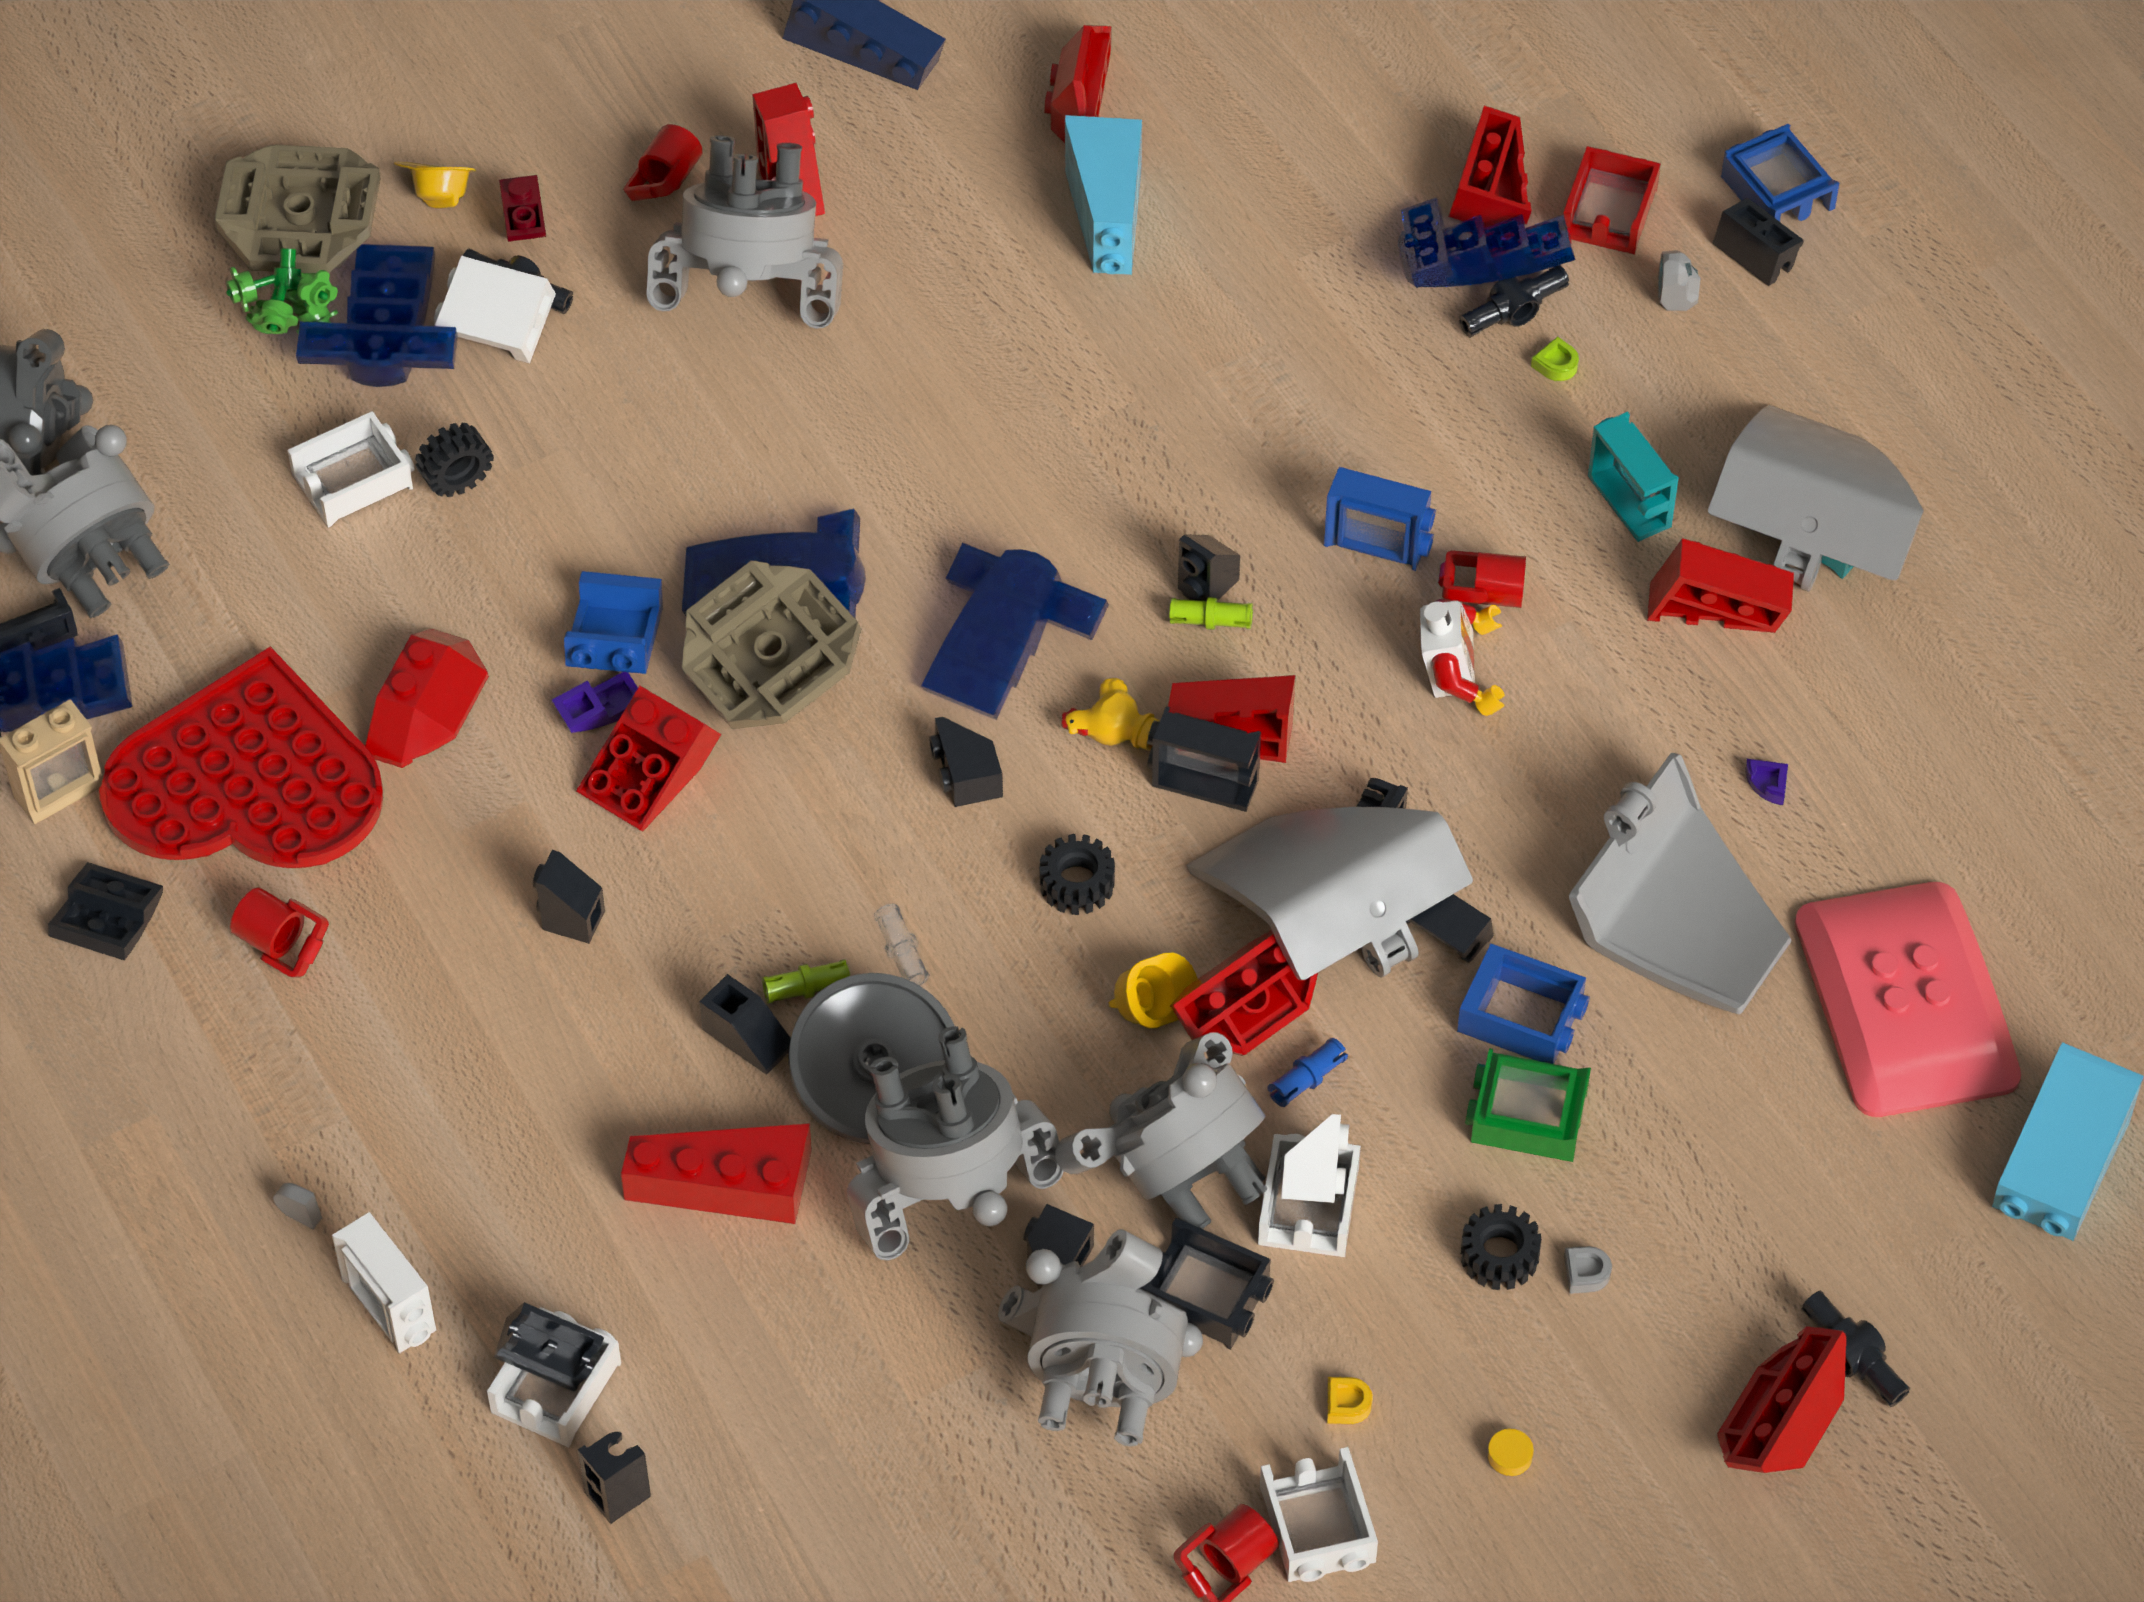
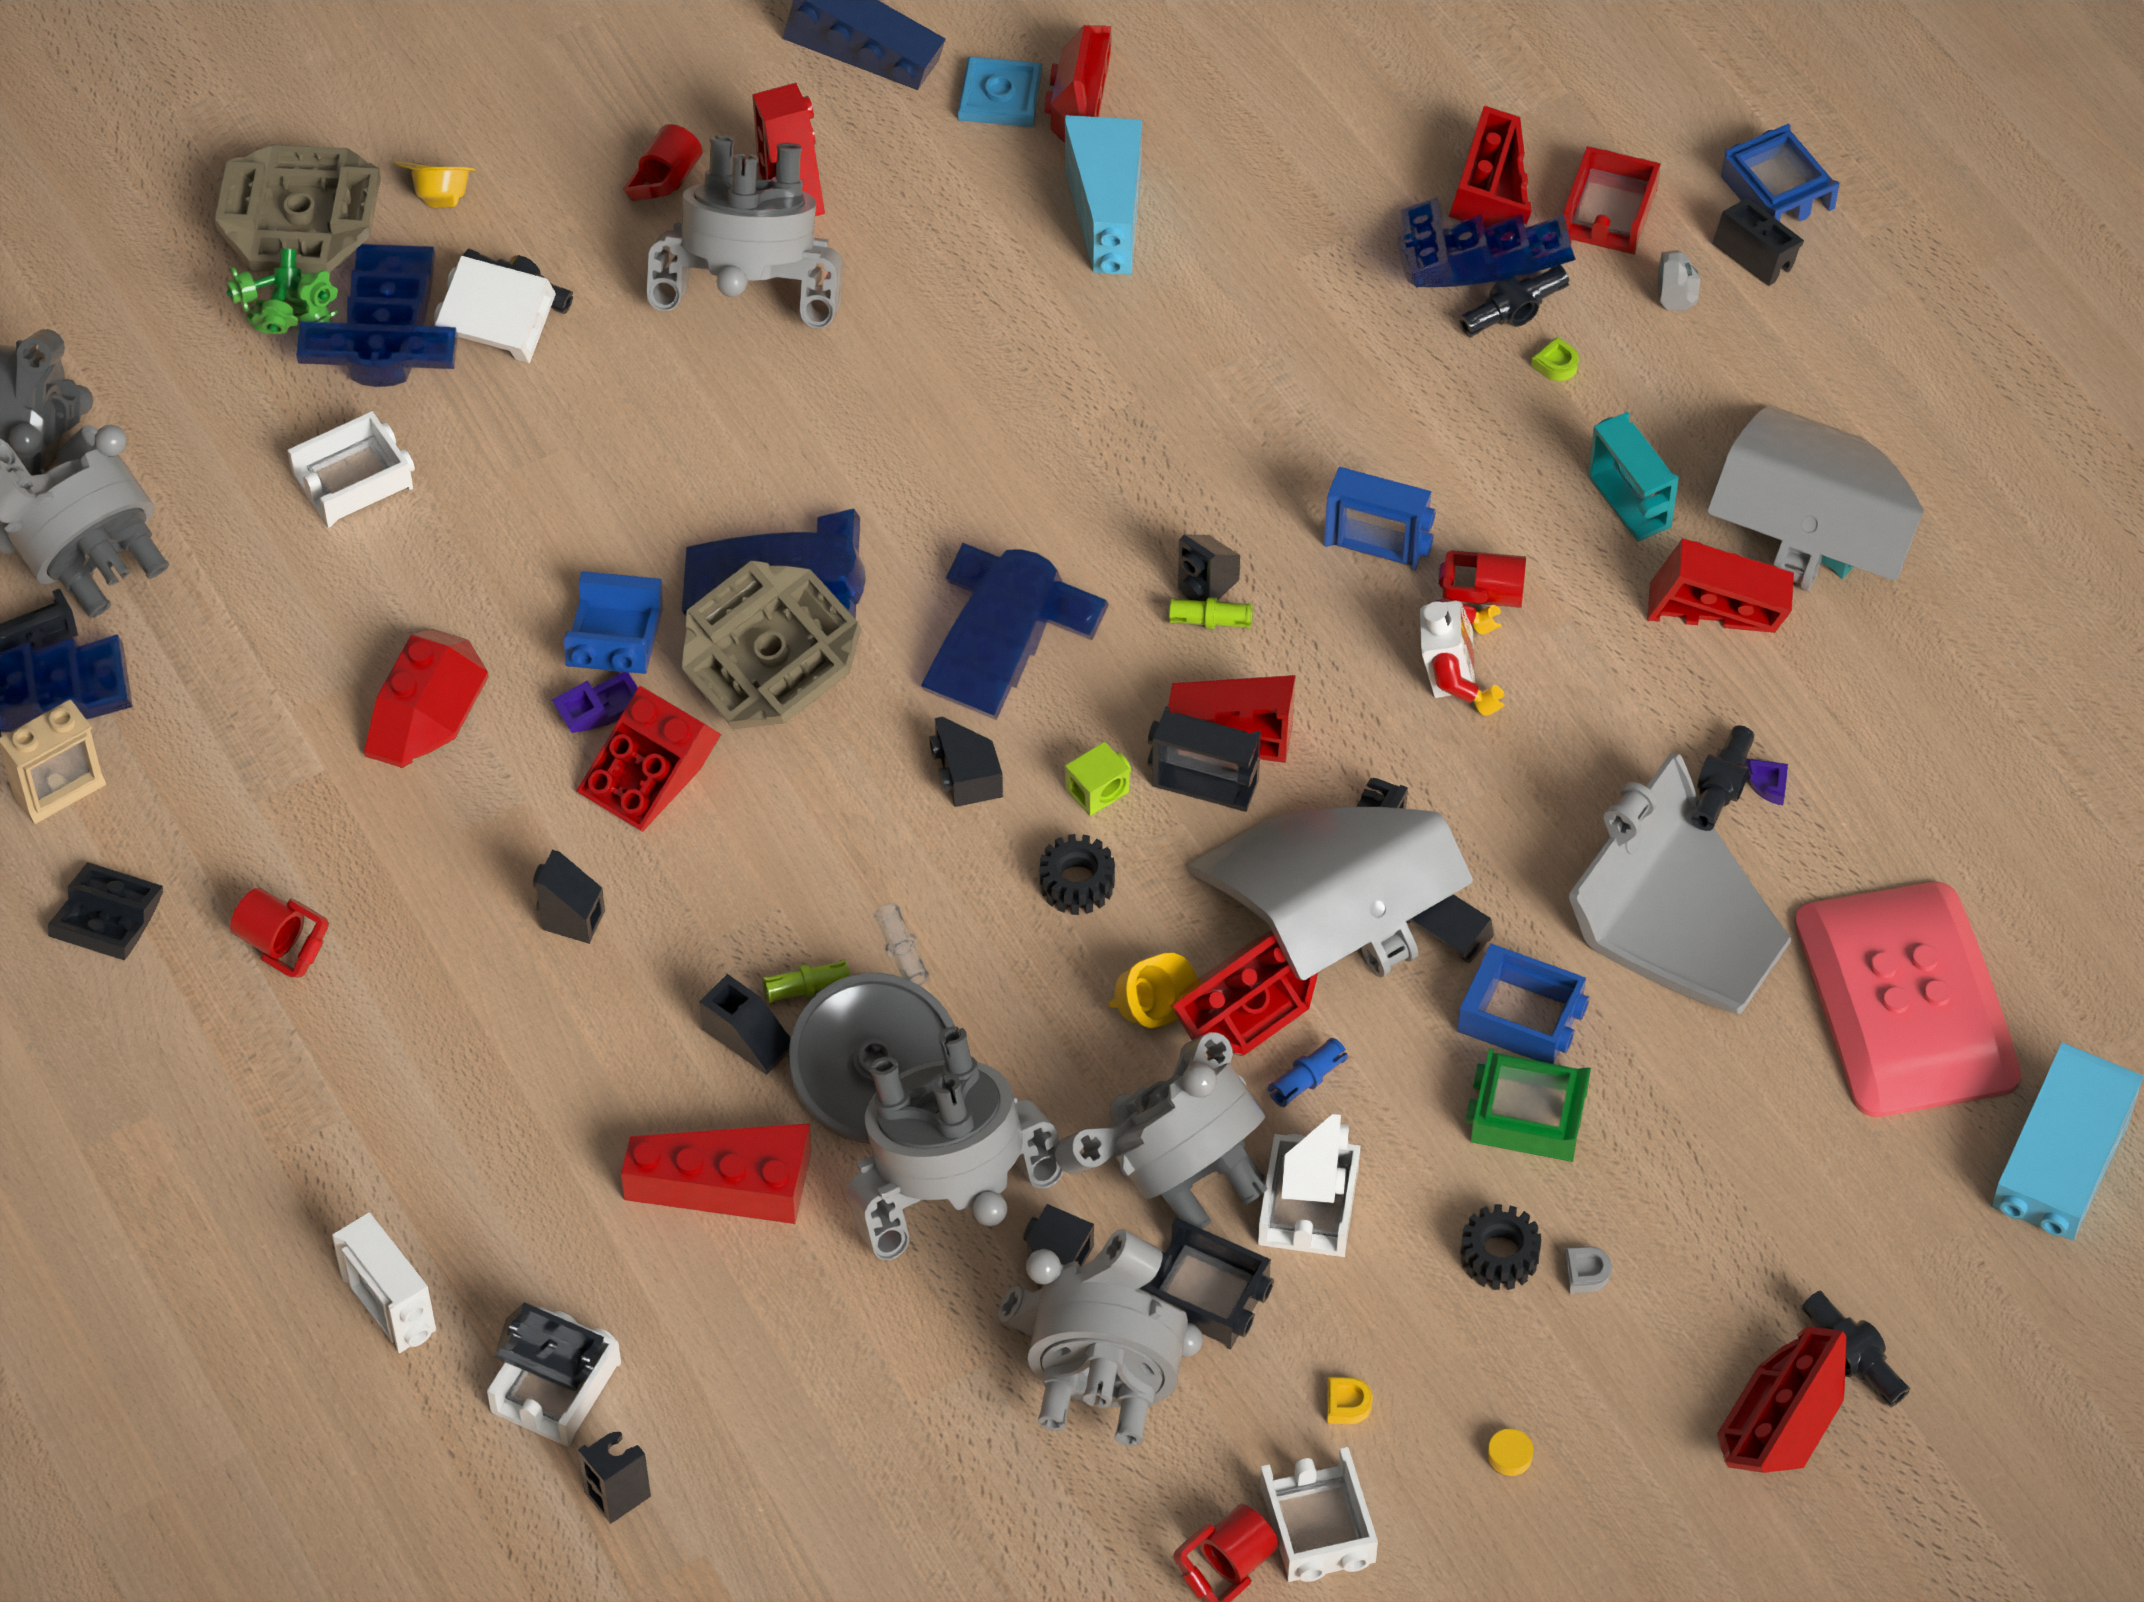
(245, 767): red plate -> none
(298, 1204): light grey tile -> none
(454, 459): black tyre -> none
(522, 208): dark red slope -> none
(1000, 91): none -> dark azure tile
(1098, 778): none -> lime brick
(1111, 718): yellow animal -> none
(1722, 778): none -> black pin

